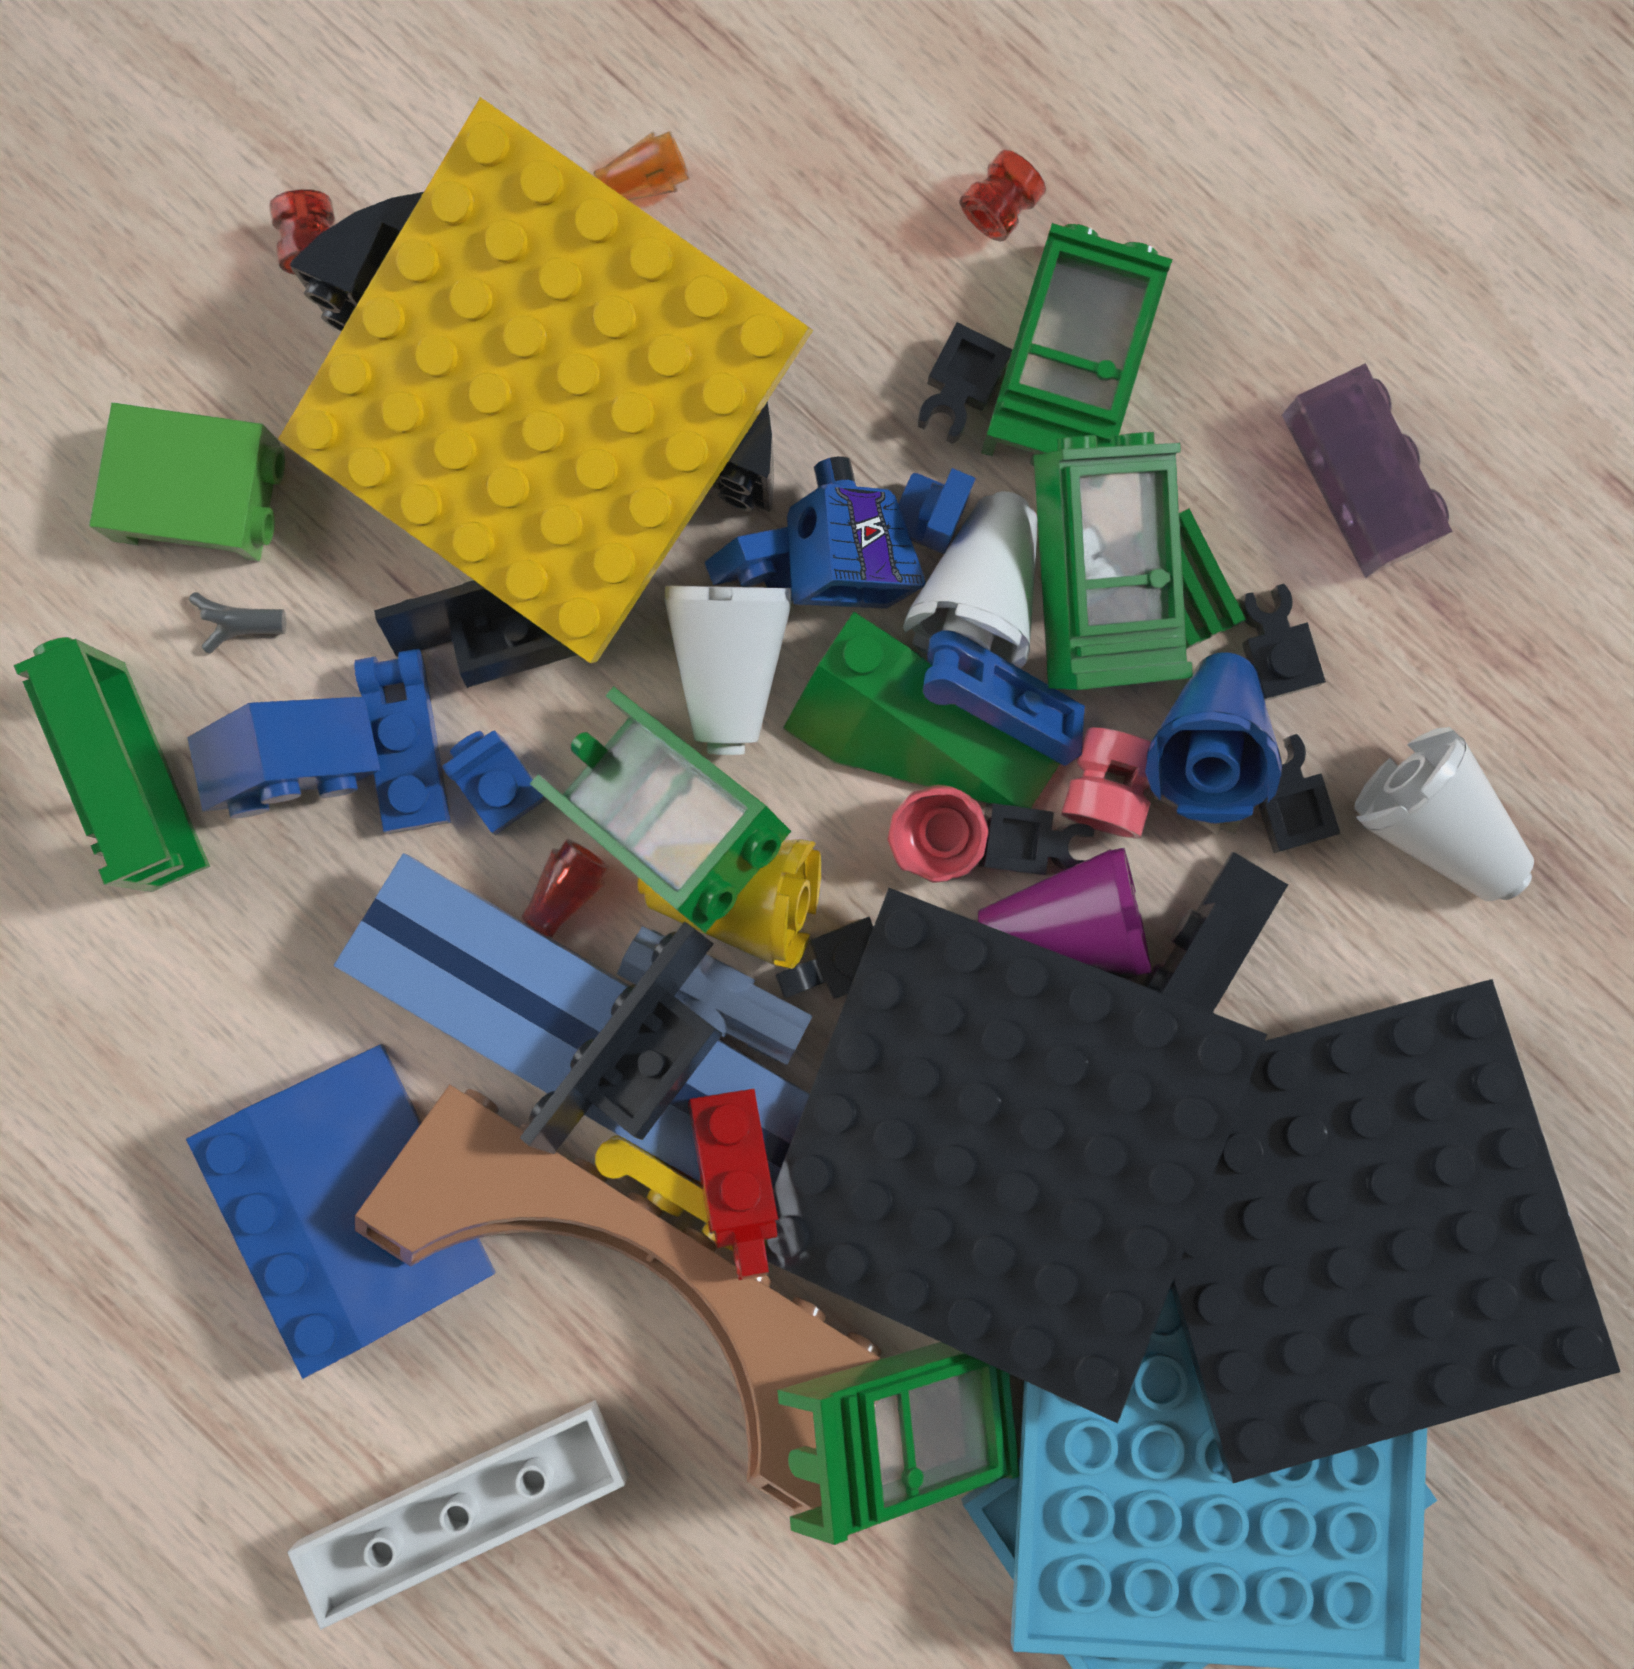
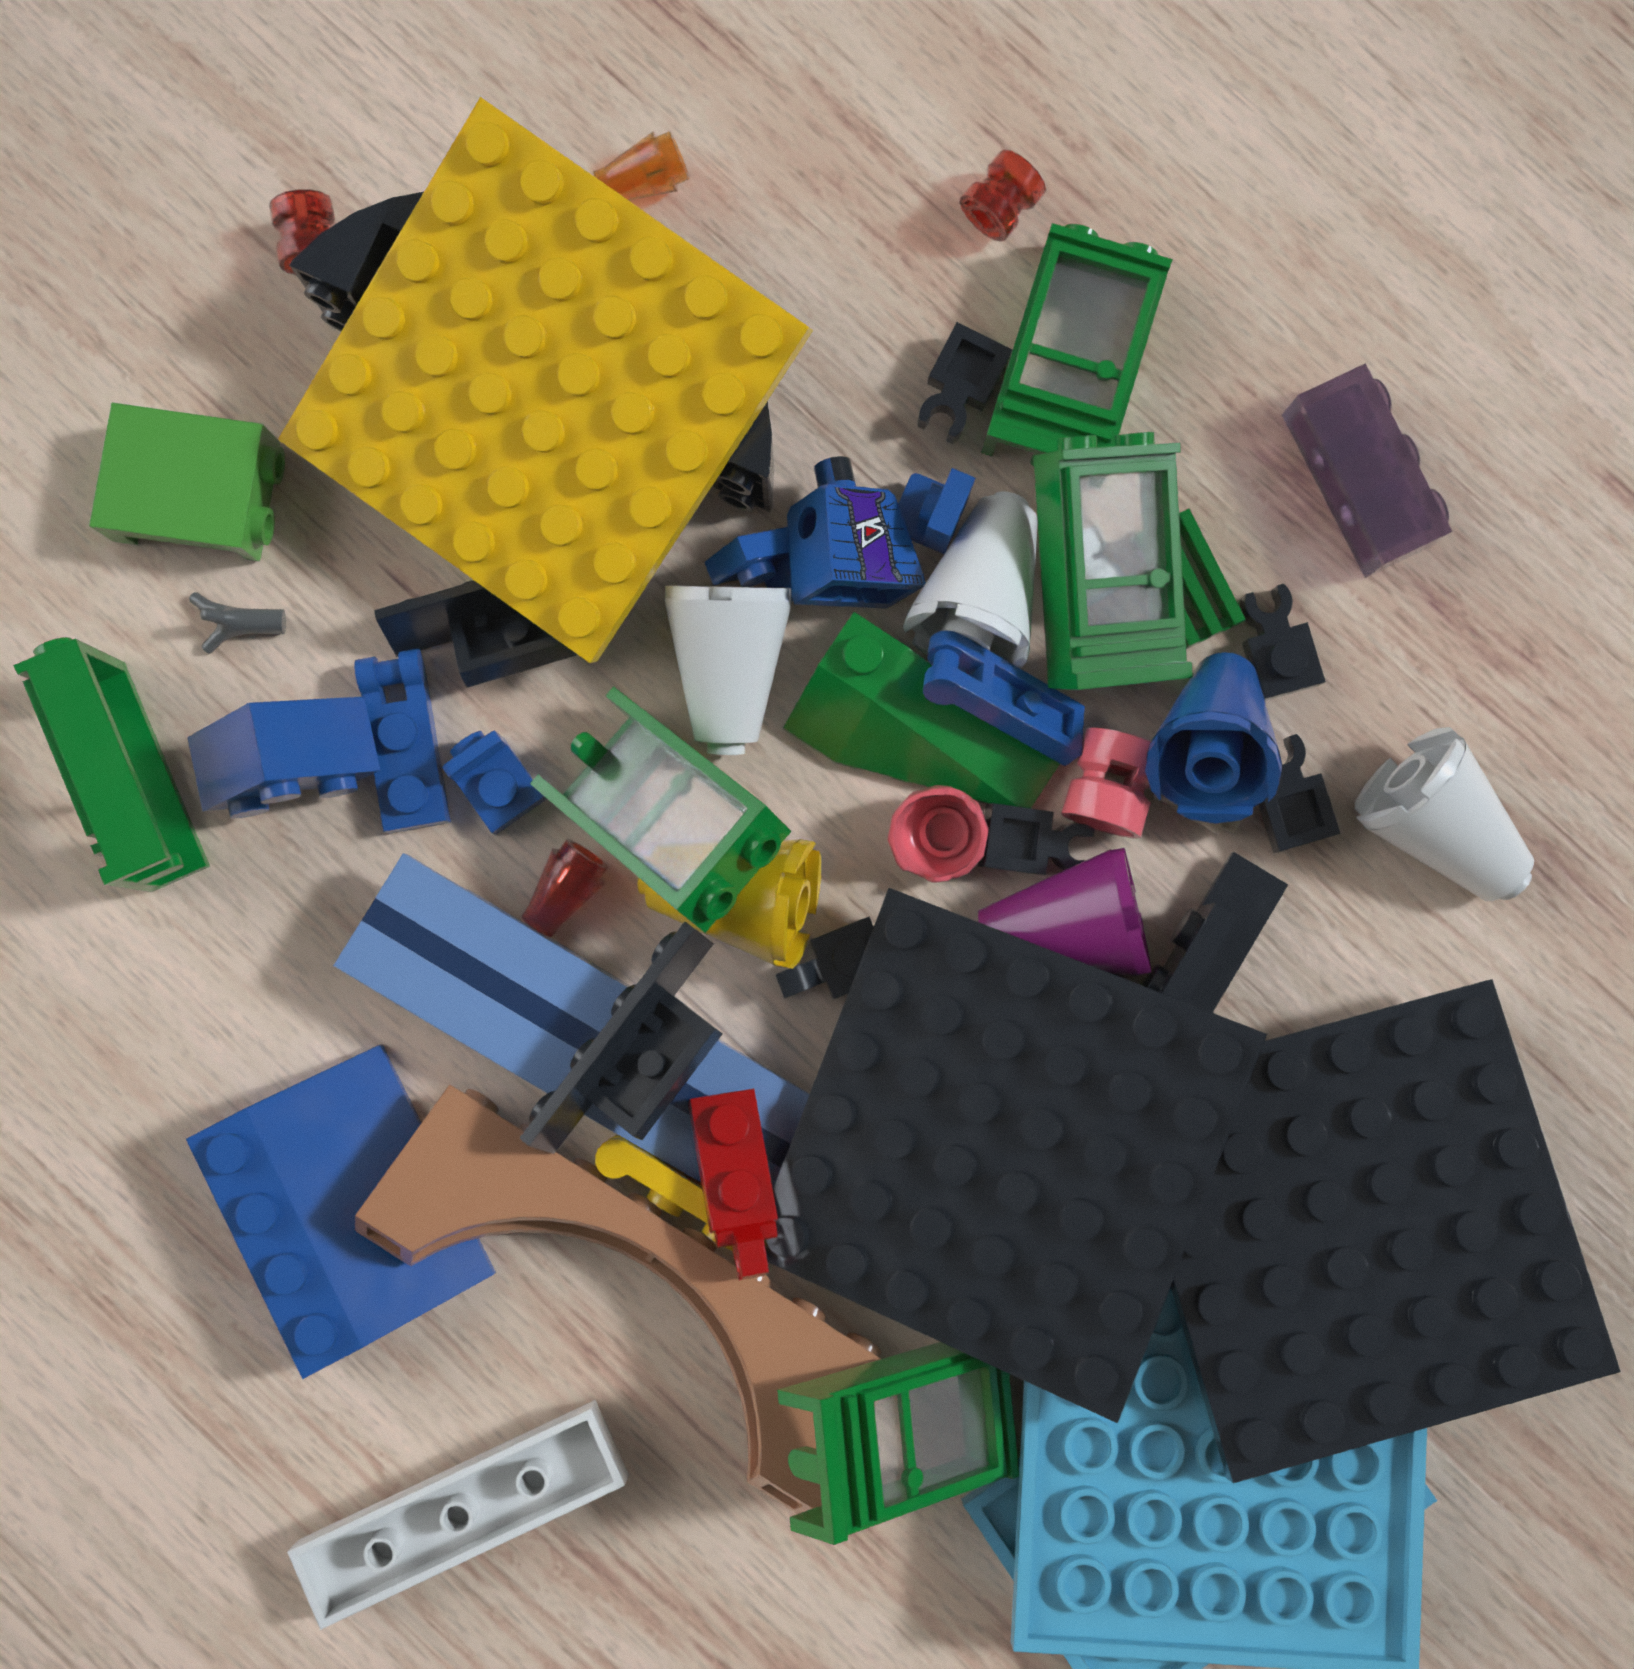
(727, 1000): sand blue piece -> none

